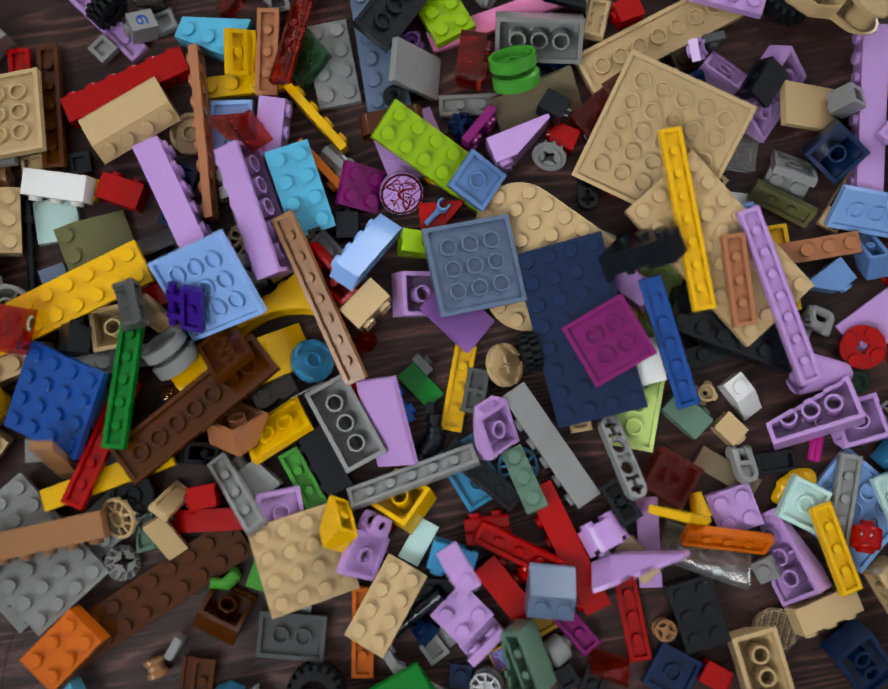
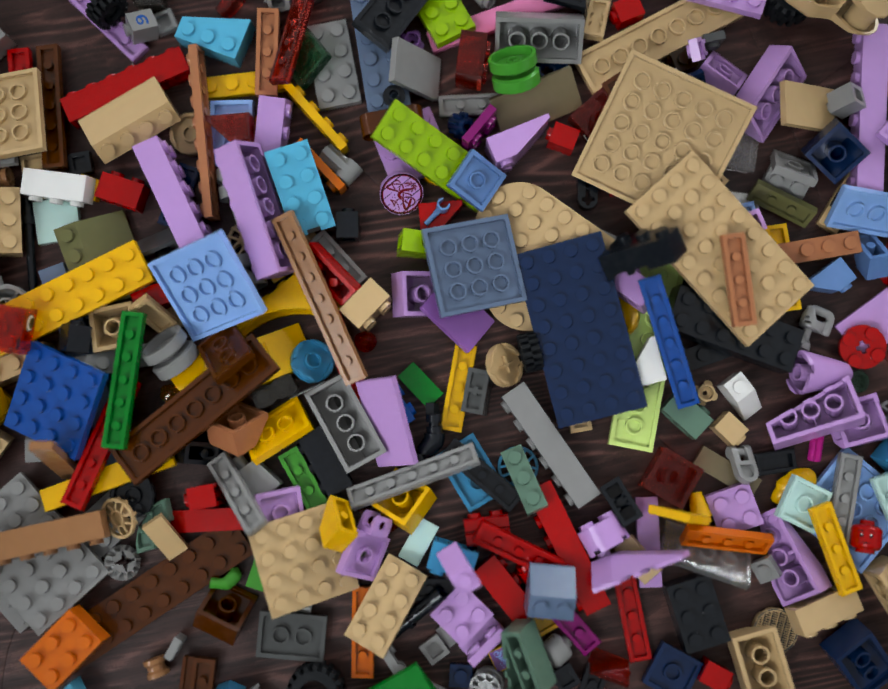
(103, 49): light grey plate -> none
(130, 304): dark grey hinge -> none
(169, 501): tan tile -> none
(191, 307): dark purple plate -> none
(239, 51): yellow plate -> none
(250, 131): clear red piece -> none
(359, 187): magenta plate -> none
(364, 252): light blue brick -> none
(423, 363): dark grey plate -> none
(425, 630): dark blue plate -> none
(493, 428): lavender slope -> none
(549, 163): light grey gear -> none
(556, 105): black brick -> none
(609, 340): magenta plate -> none
(618, 458): light grey beam -> none
(668, 631): medium nougat wheel -> none
(686, 218): yellow tile -> none
(763, 81): black panel -> none
(779, 296): lavender tile -> none

